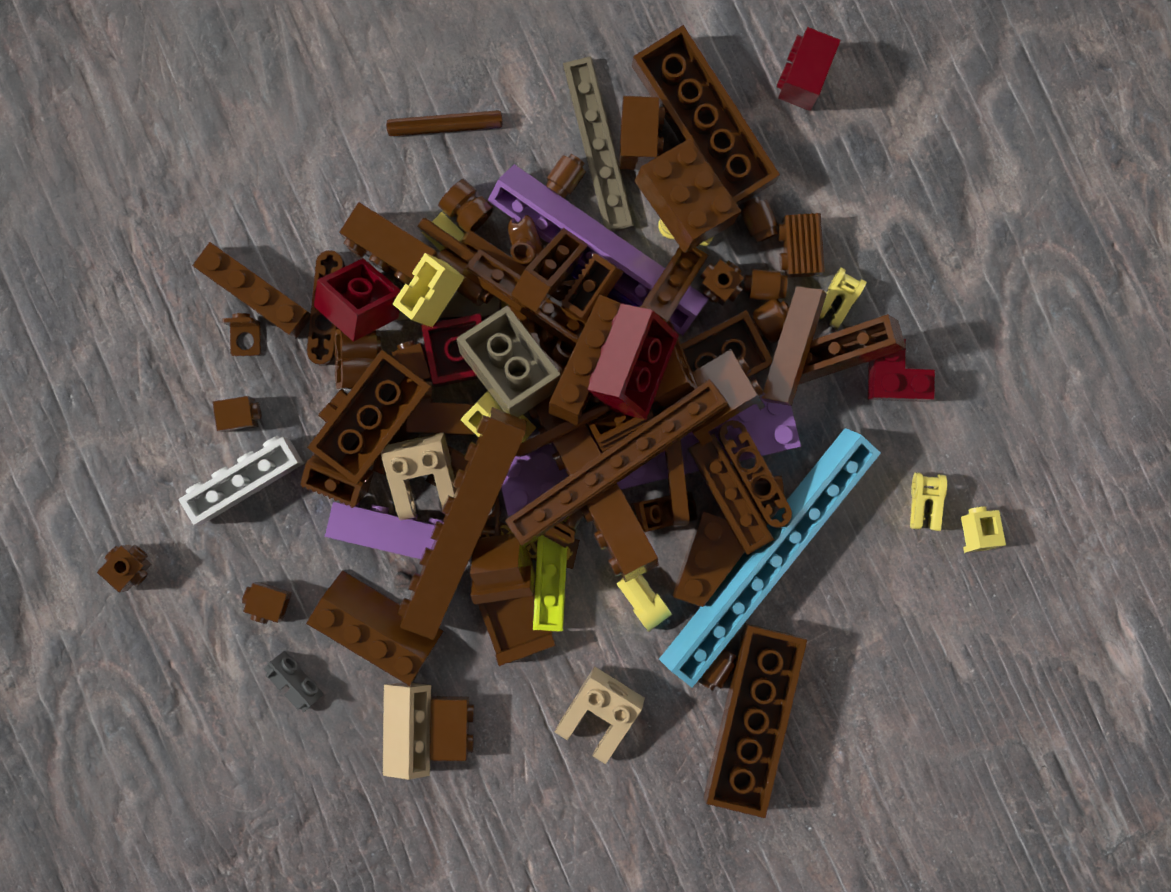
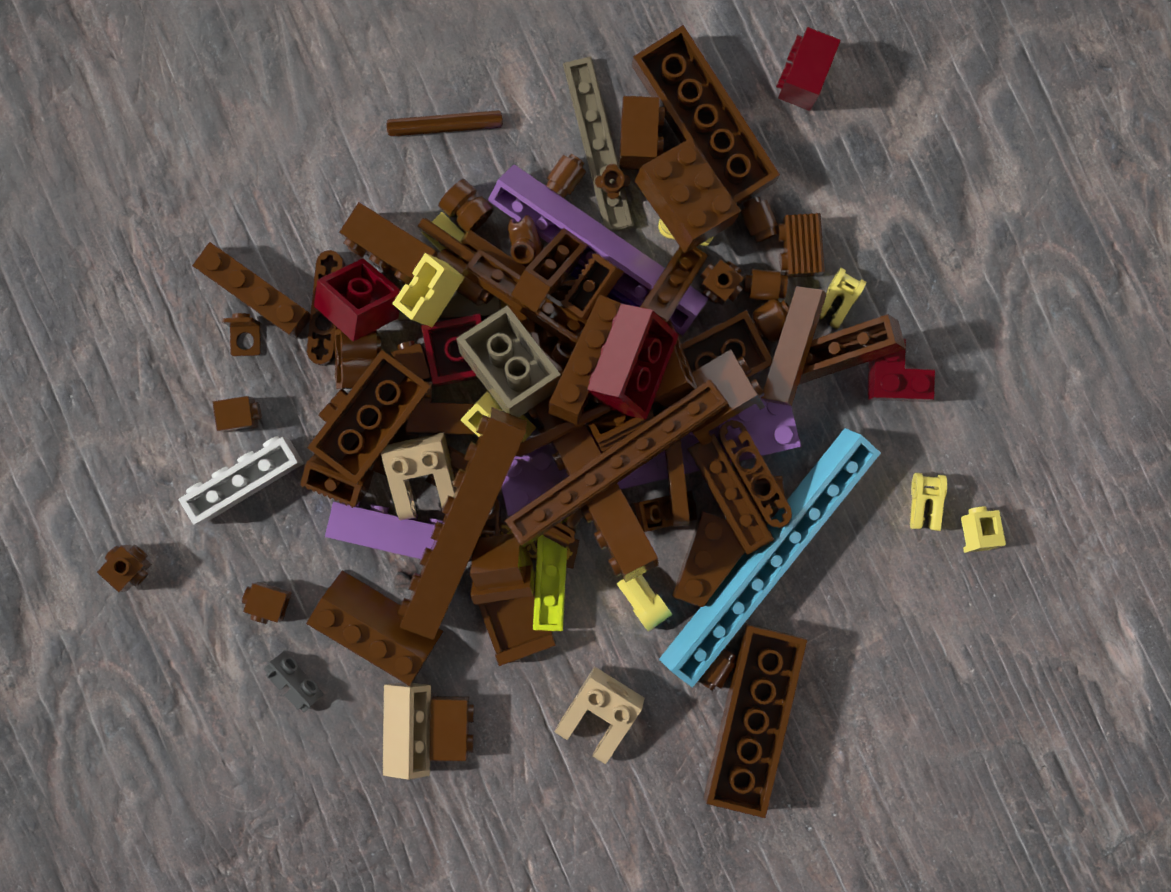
(621, 181): none -> reddish brown plate

